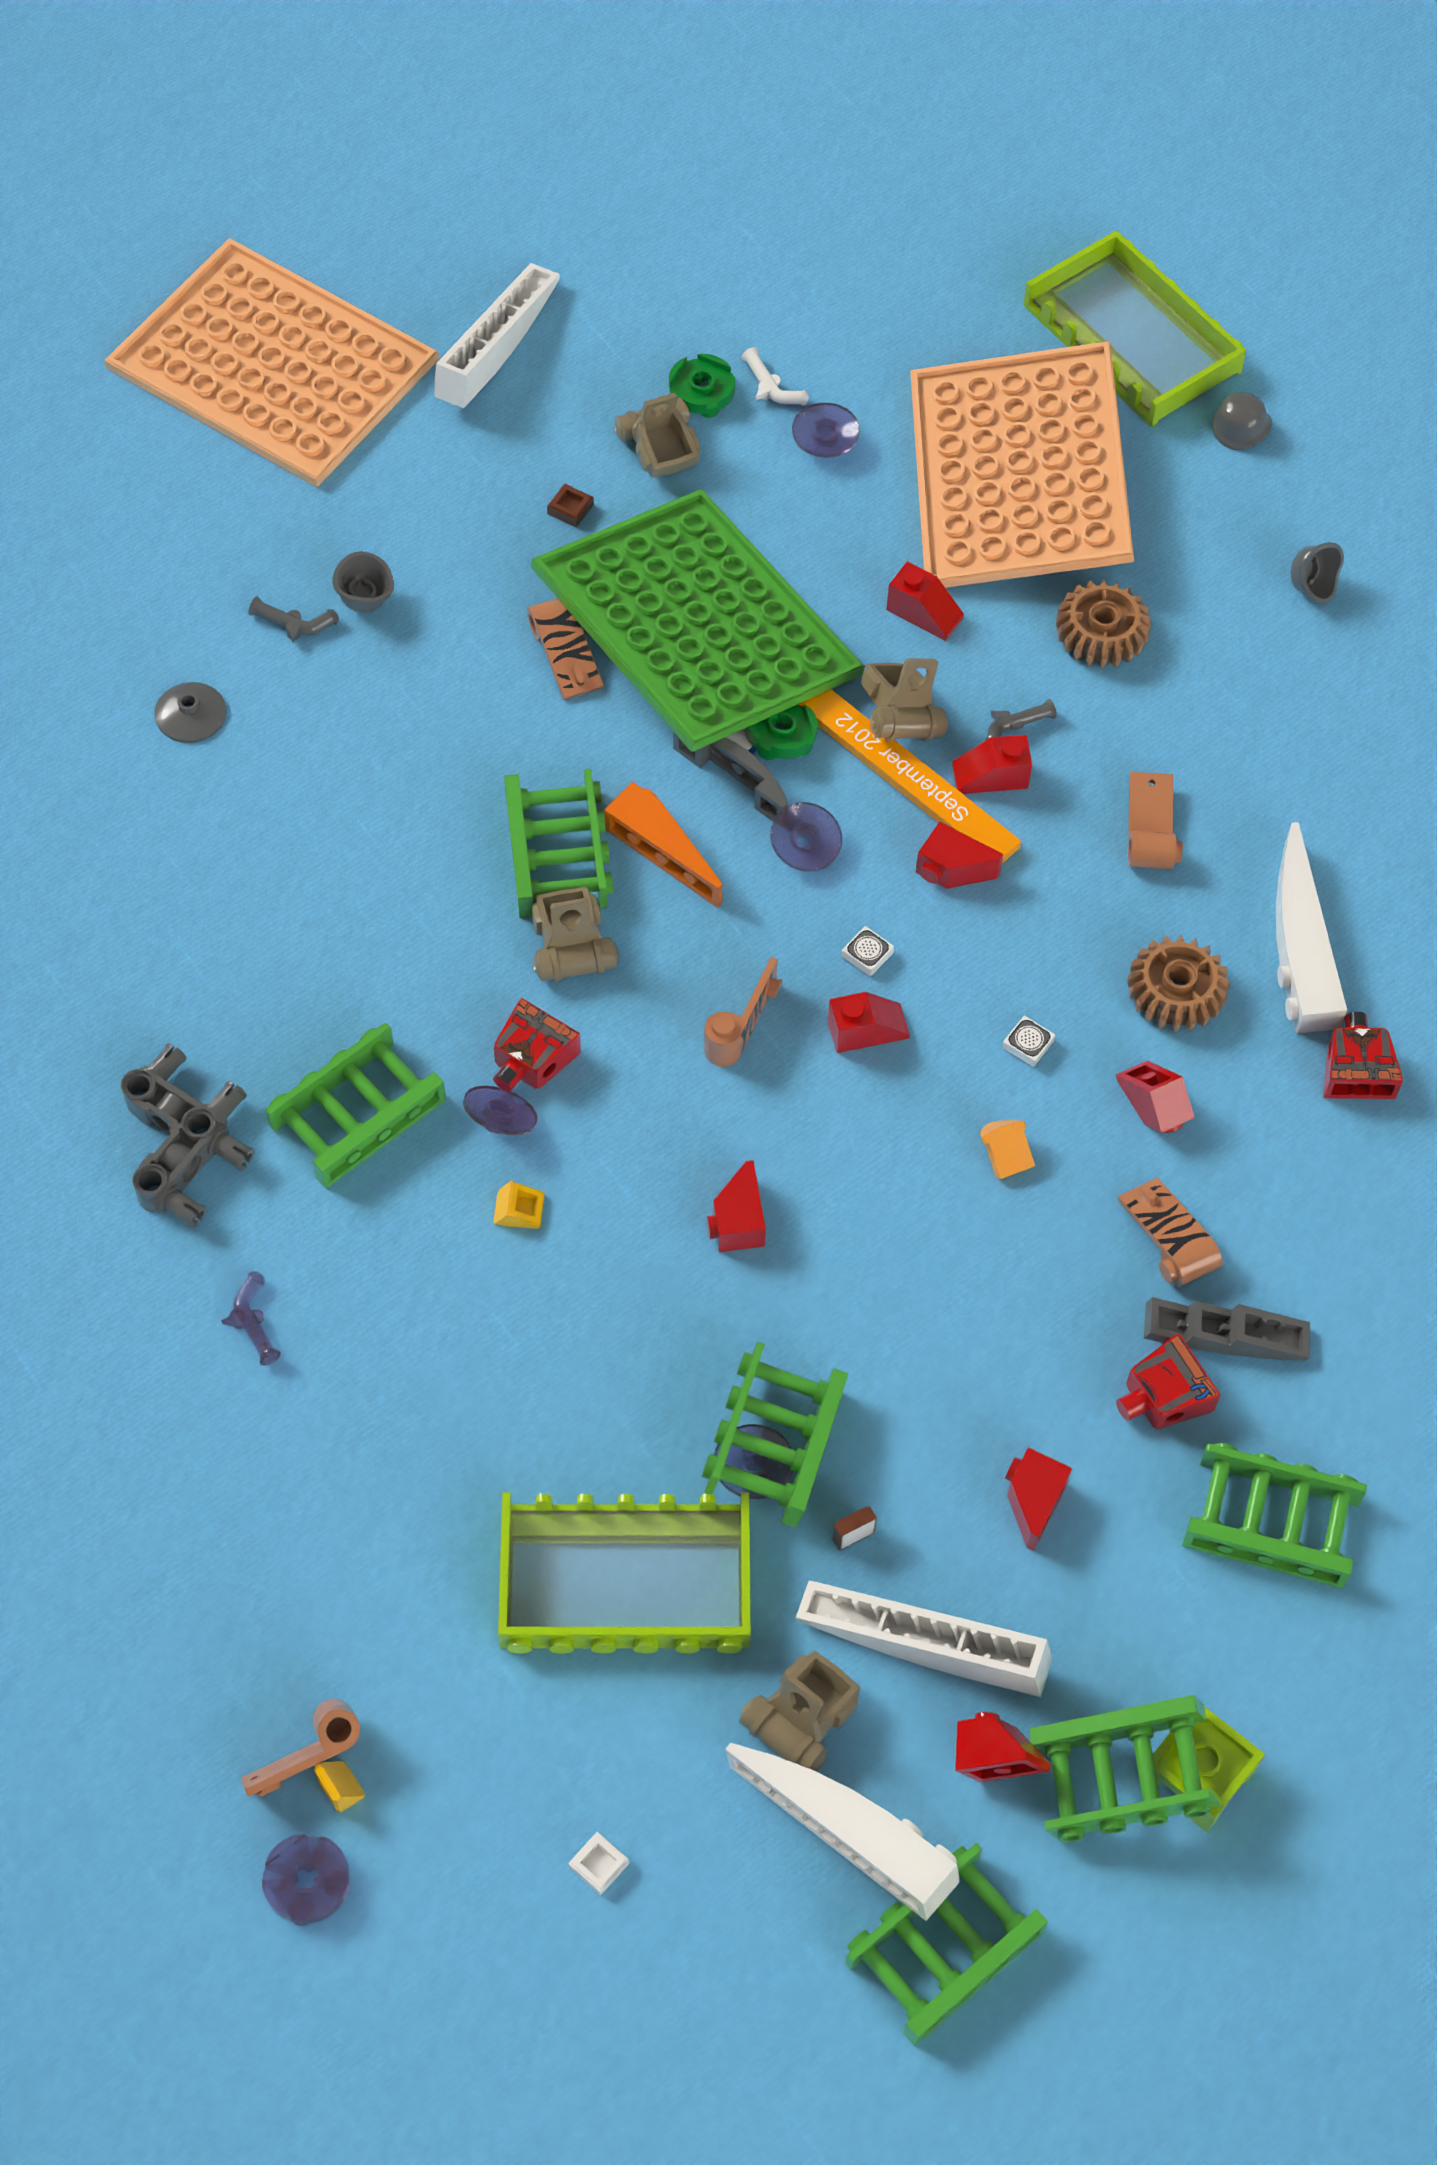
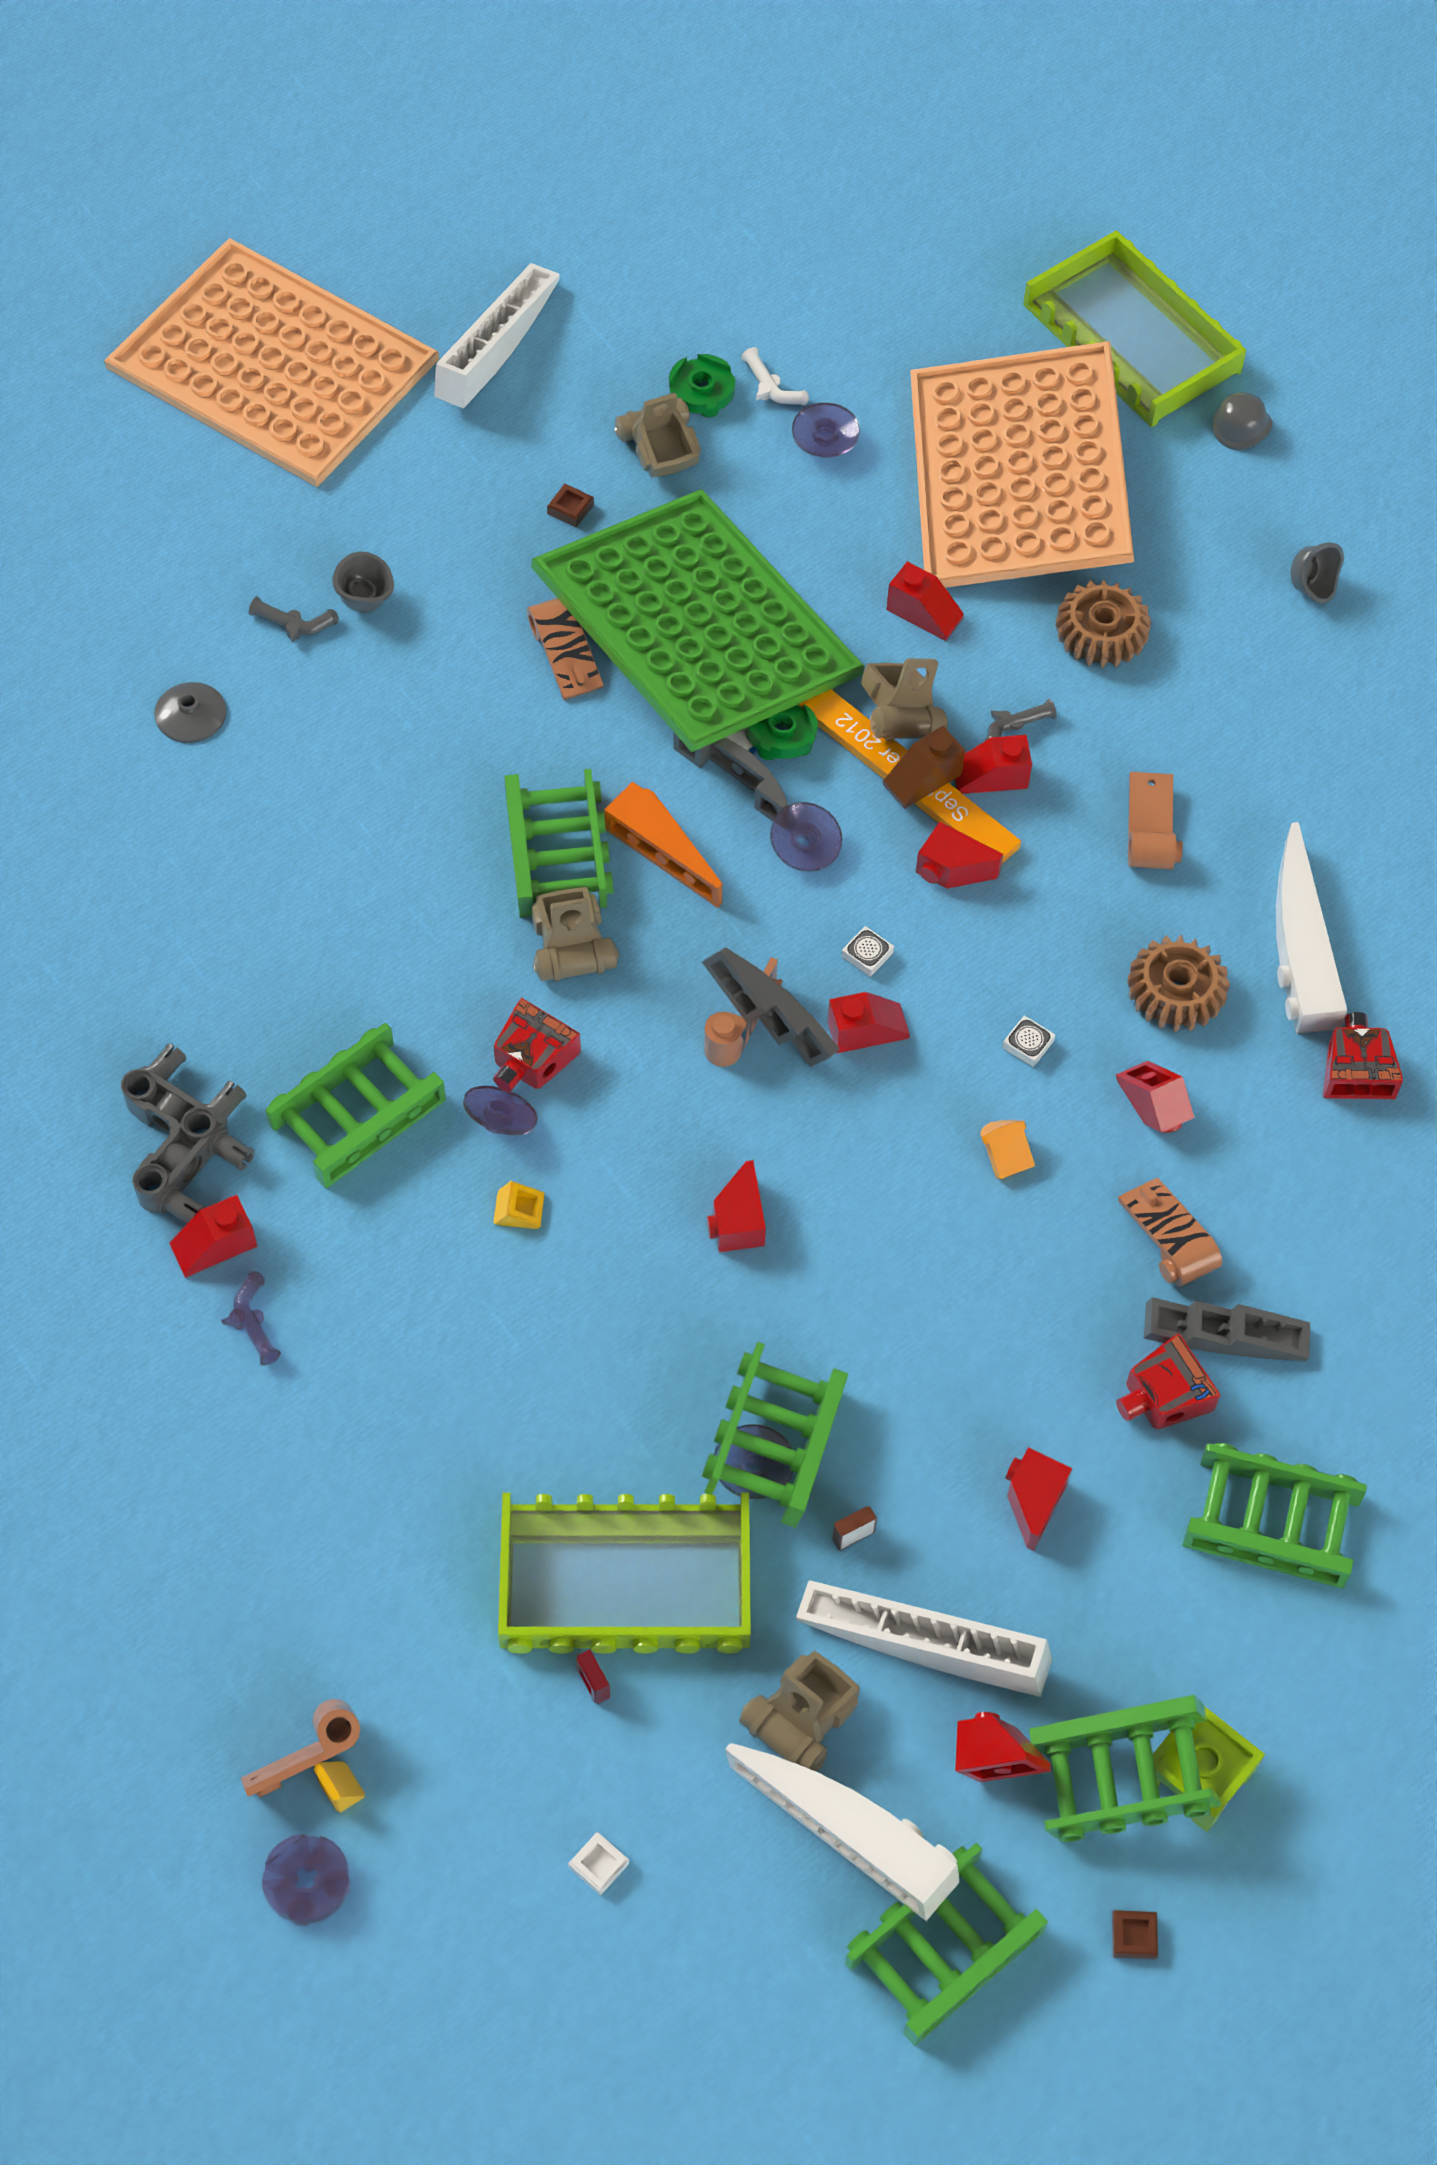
(213, 1236): none -> red slope
(593, 1677): none -> dark red tile
(760, 996): none -> dark grey slope
(925, 767): none -> reddish brown slope
(1134, 1934): none -> copper tile

